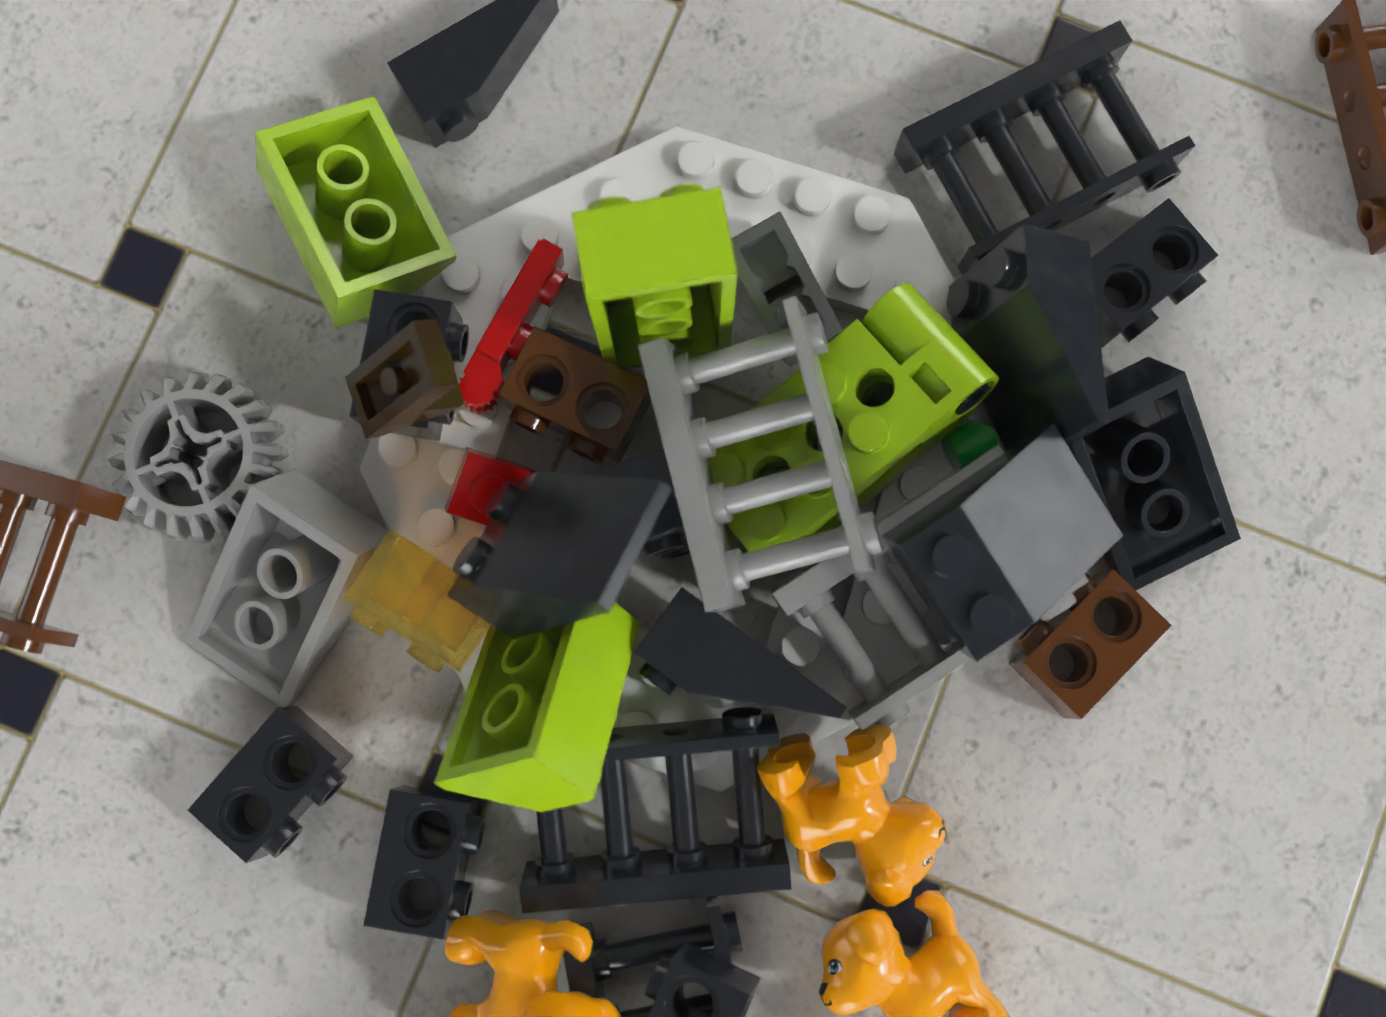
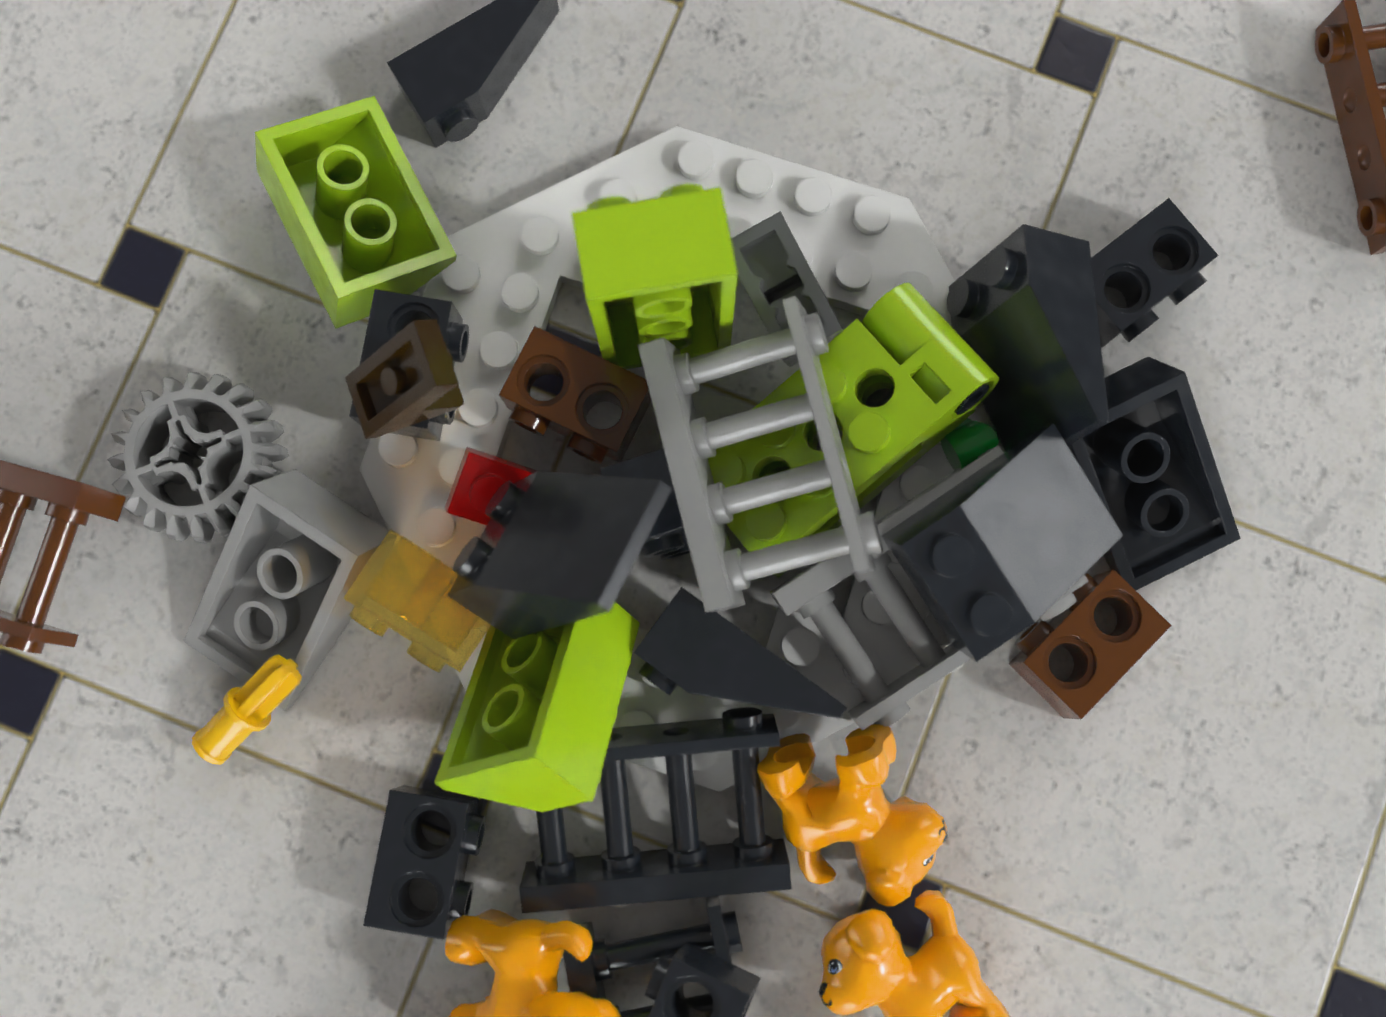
(246, 709): none -> yellow axle
(264, 772): black brick -> none
(536, 284): red hinge -> none
(1041, 90): black fence -> none

